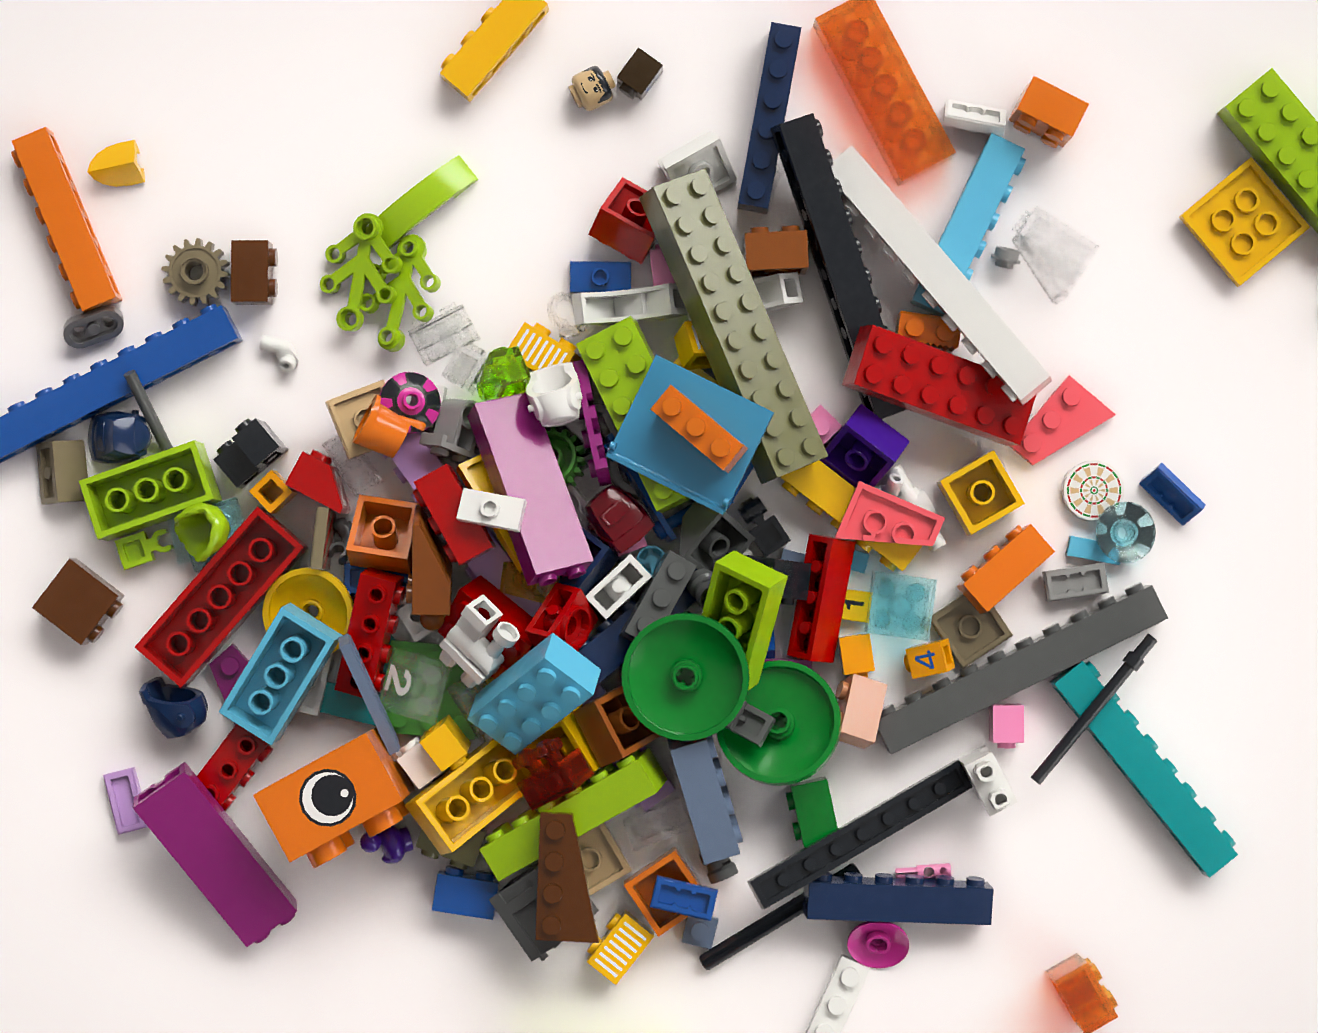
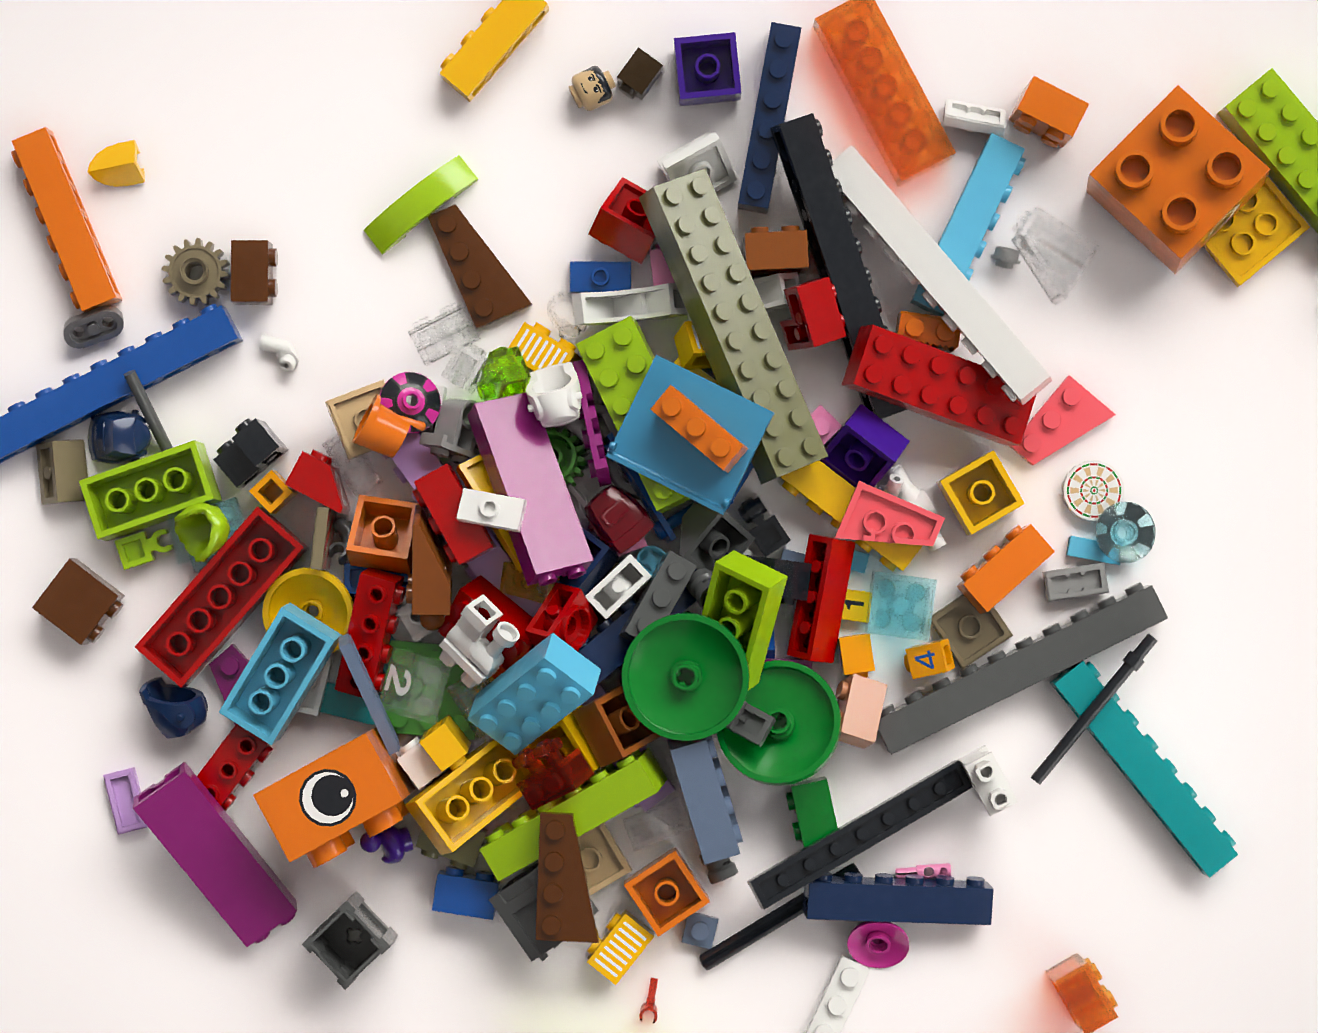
(345, 957): none -> dark grey container
(360, 268): lime plant -> none
(405, 288): lime plant -> none
(479, 275): none -> reddish brown wing
(650, 1000): none -> clear red hand
(683, 898): blue plate -> none
(707, 69): none -> dark purple brick
(813, 315): none -> red brick
(1006, 725): bright pink brick -> none
(1172, 494): blue plate -> none
(1176, 179): none -> orange brick

